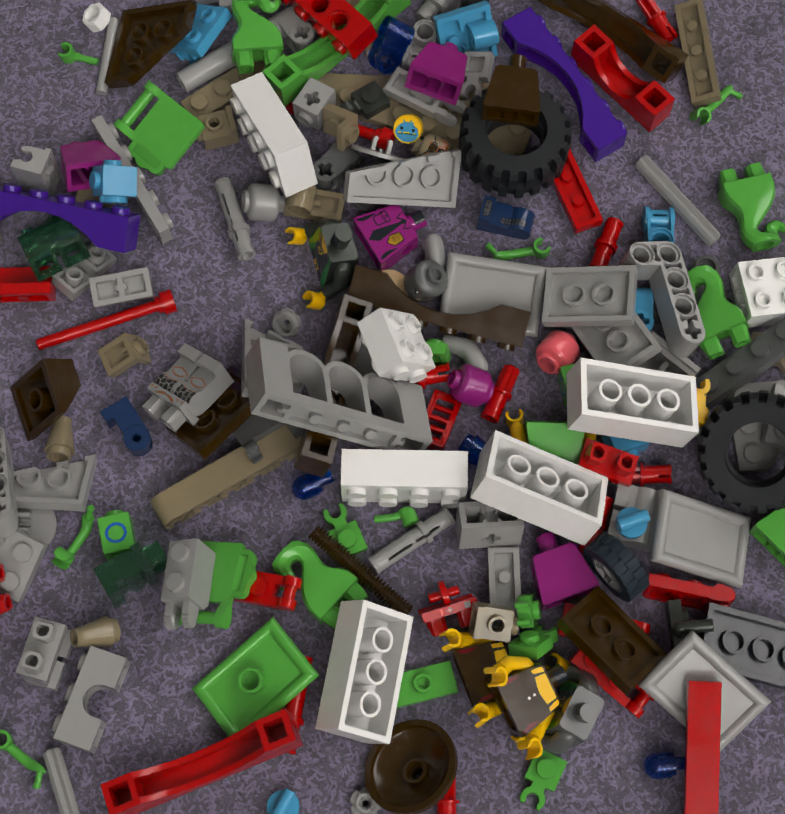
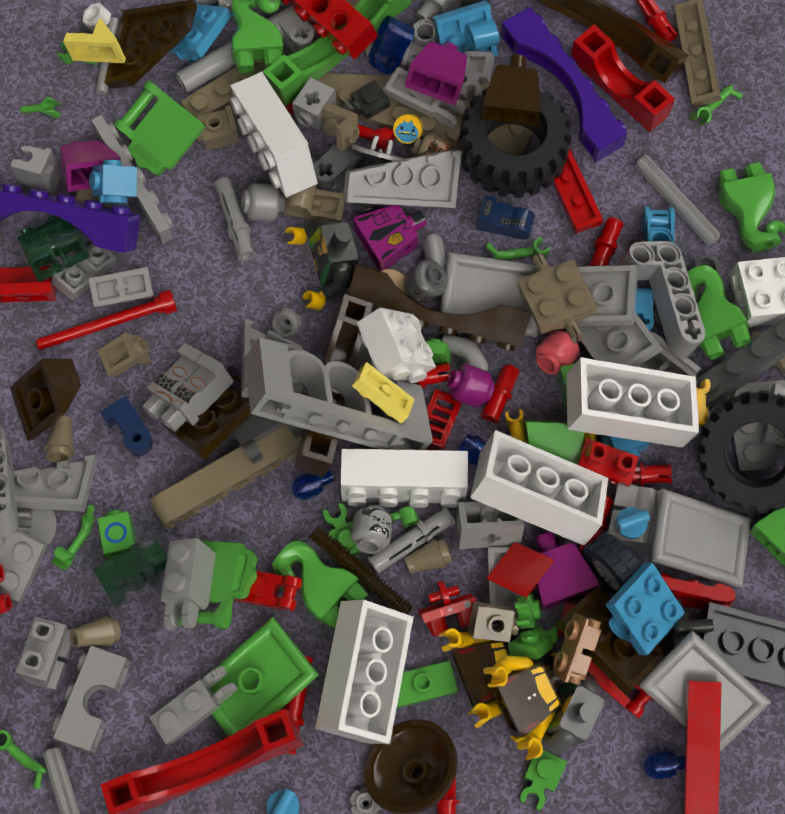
(46, 107): none -> bright green hand
(94, 47): none -> light yellow slope
(191, 707): none -> light grey hinge
(371, 529): none -> light grey head
(383, 393): none -> light yellow plate
(429, 557): none -> dark tan cone
(520, 569): none -> red sticker
(557, 297): none -> dark tan plate
(579, 634): none -> medium nougat hinge
(644, 609): none -> dark azure plate

